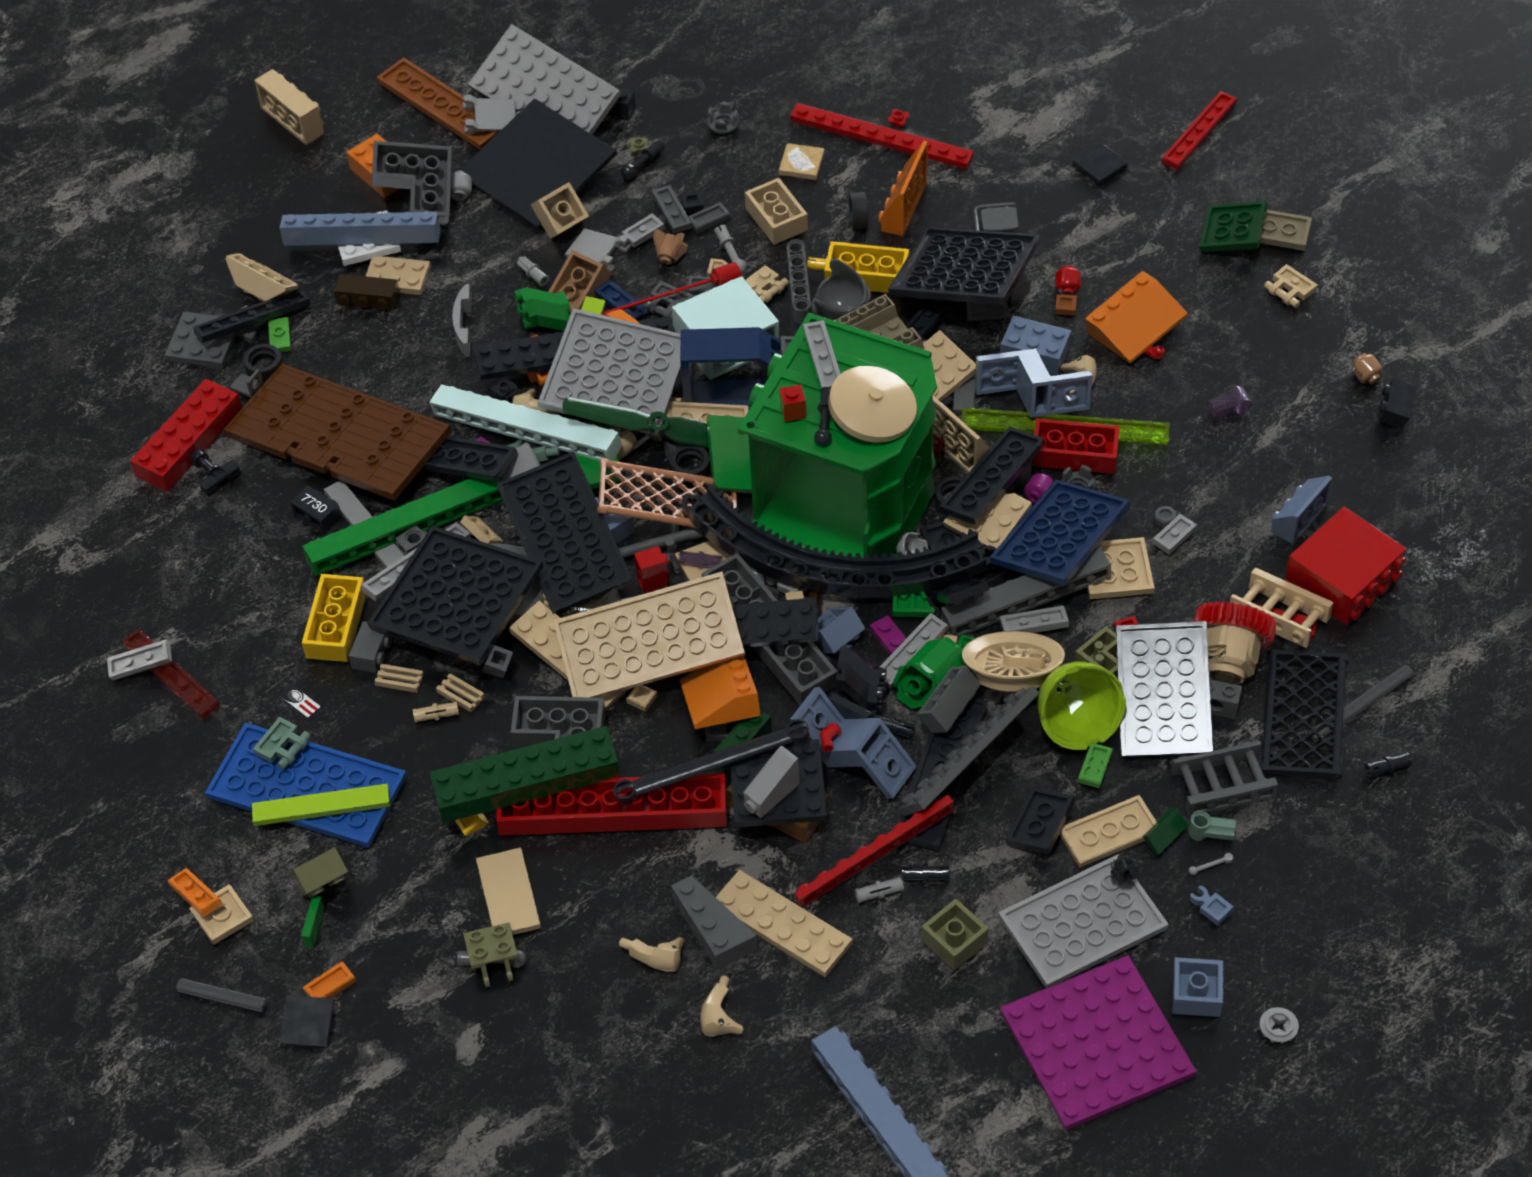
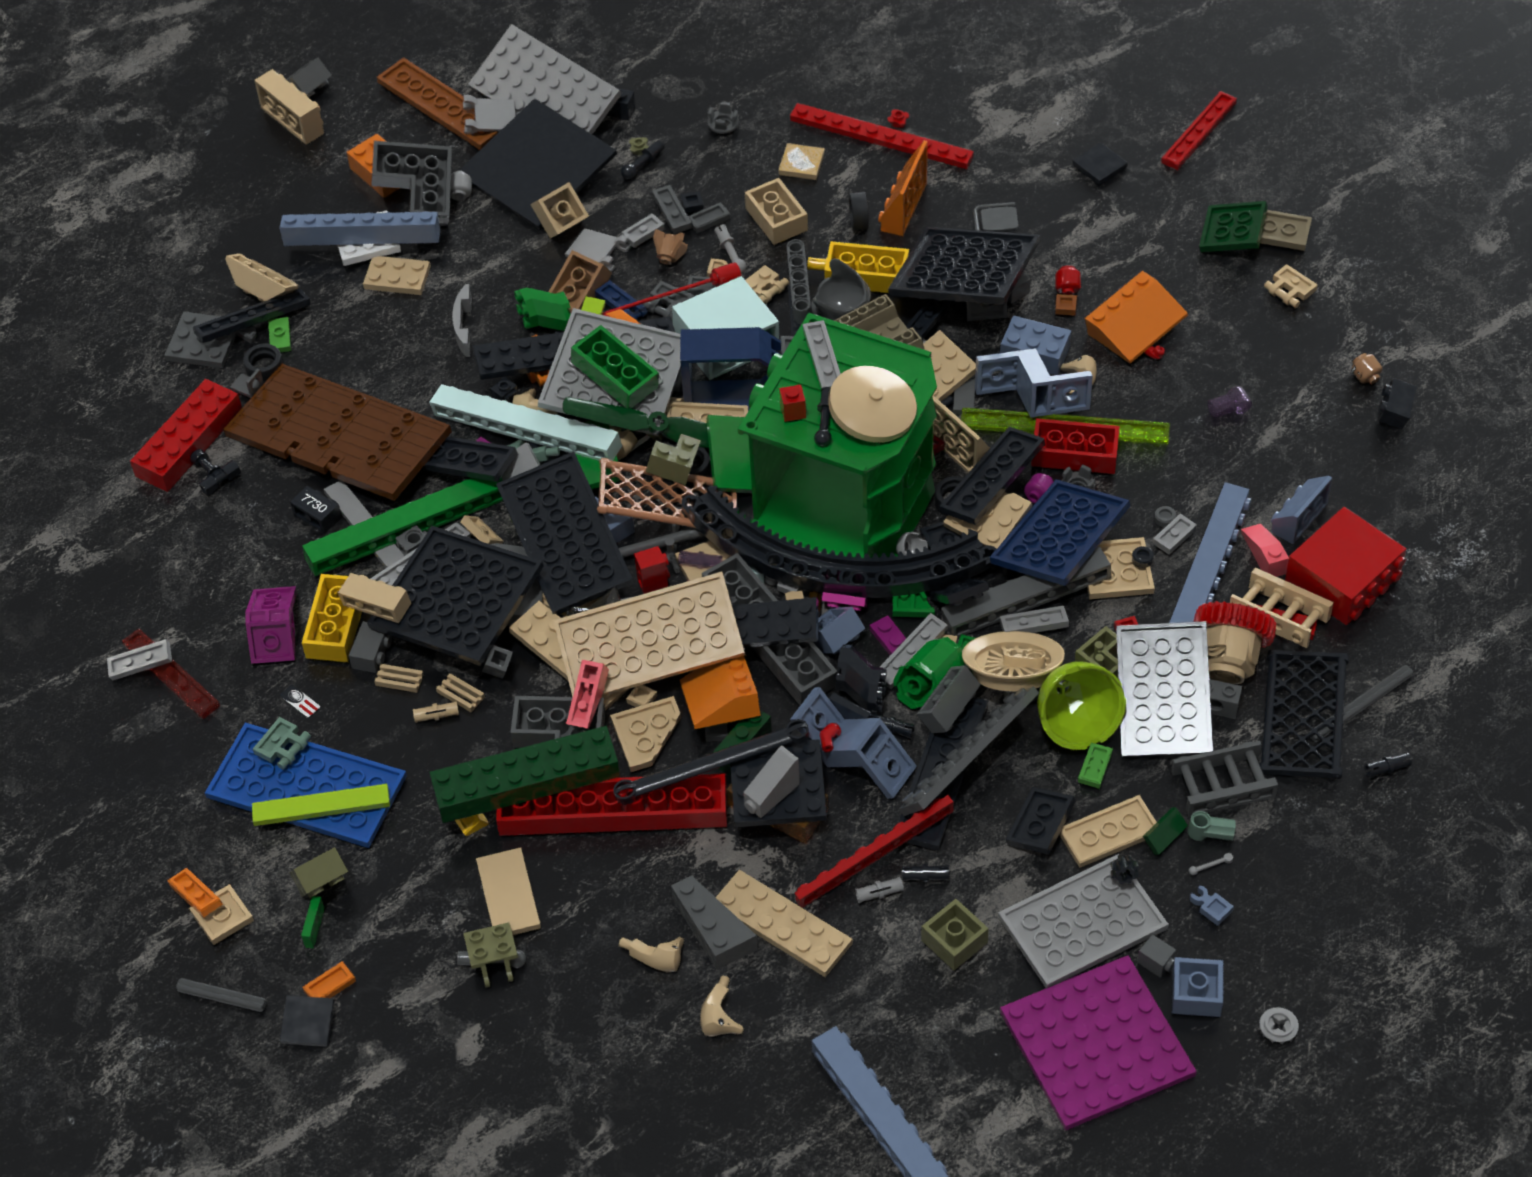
(271, 624): none -> magenta bracket
(310, 76): none -> dark grey slope
(366, 292): dark brown brick -> none
(374, 597): none -> tan brick
(533, 271): light grey axle -> none
(587, 693): none -> coral slope
(614, 367): none -> green brick
(645, 731): none -> tan plate
(674, 462): none -> olive brick
(835, 600): none -> dark pink plate
(1142, 557): none -> black tile
(1157, 956): none -> dark grey brick
(1212, 552): none -> sand blue brick
(1266, 550): none -> coral slope

